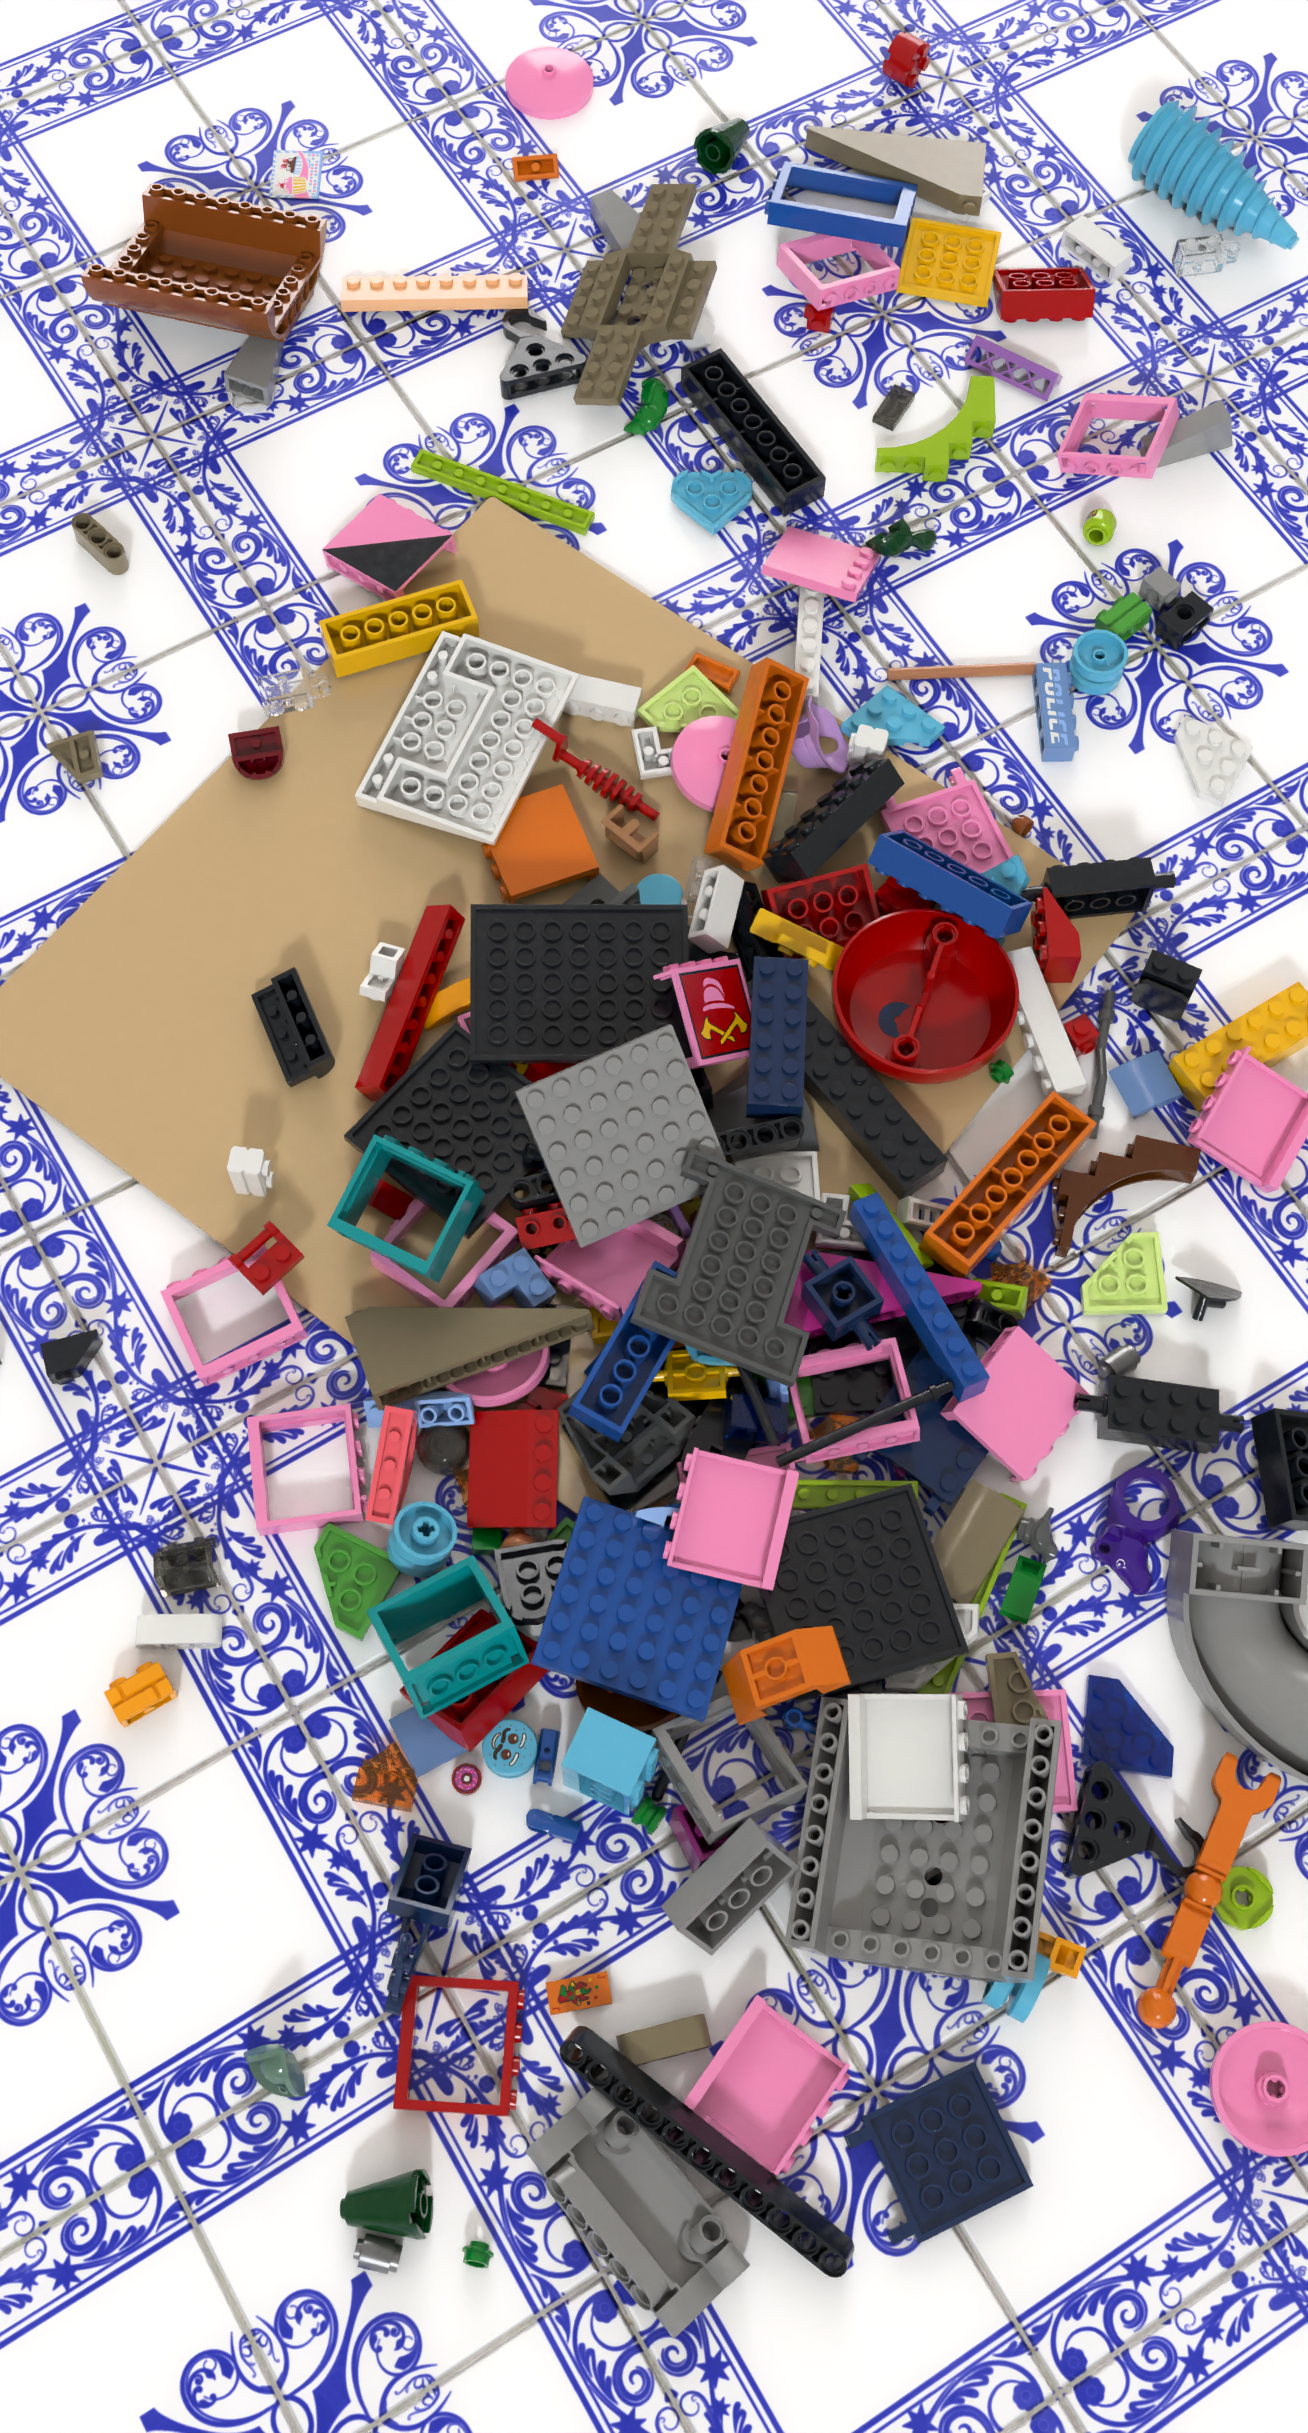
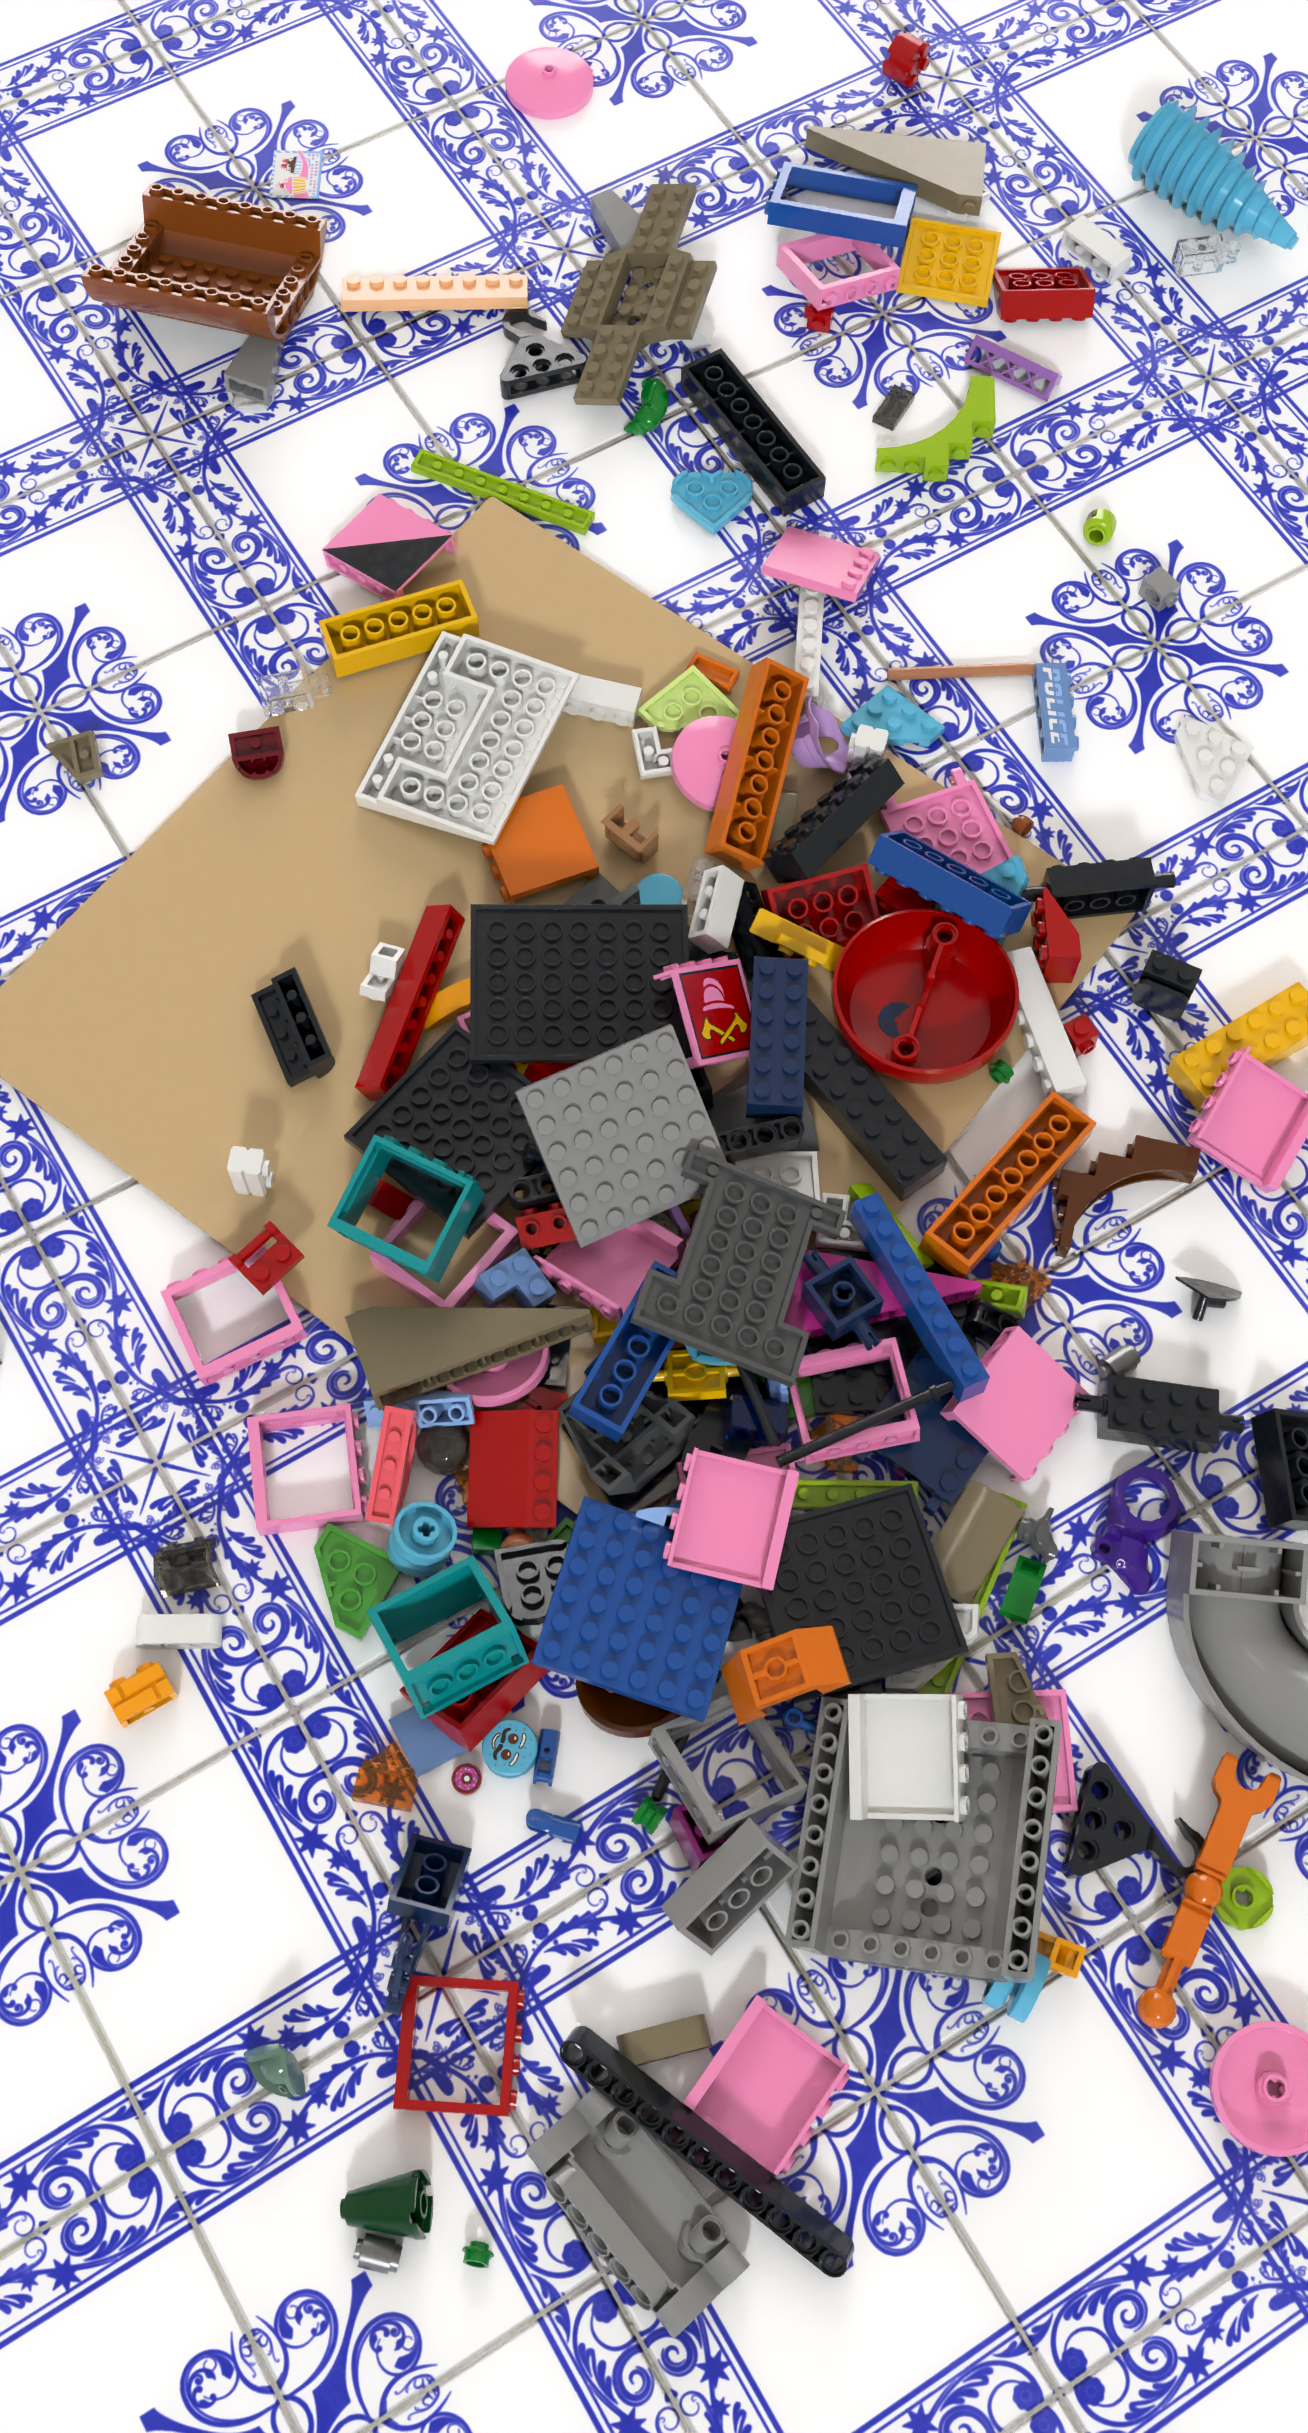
(70, 1356): black slope -> none
(100, 543): dark tan beam -> none
(535, 167): orange slope -> none
(578, 1993): orange tile -> none
(593, 774): red piece -> none
(610, 1762): medium azure brick -> none
(721, 145): dark green cone -> none
(902, 539): dark green animal -> none
(908, 1212): white slope -> none
(944, 2153): dark blue plate -> none
(1097, 662): medium azure wheel -> none
(1105, 1018): dark grey bar -> none
(1122, 408): bright pink window -> none
(1122, 1732): clear blue plate -> none
(1125, 616): bright green brick -> none
(1128, 1280): yellowish green plate -> none
(1145, 1083): medium blue slope -> none
(1183, 620): black brick -> none
(1195, 435): light grey slope -> none

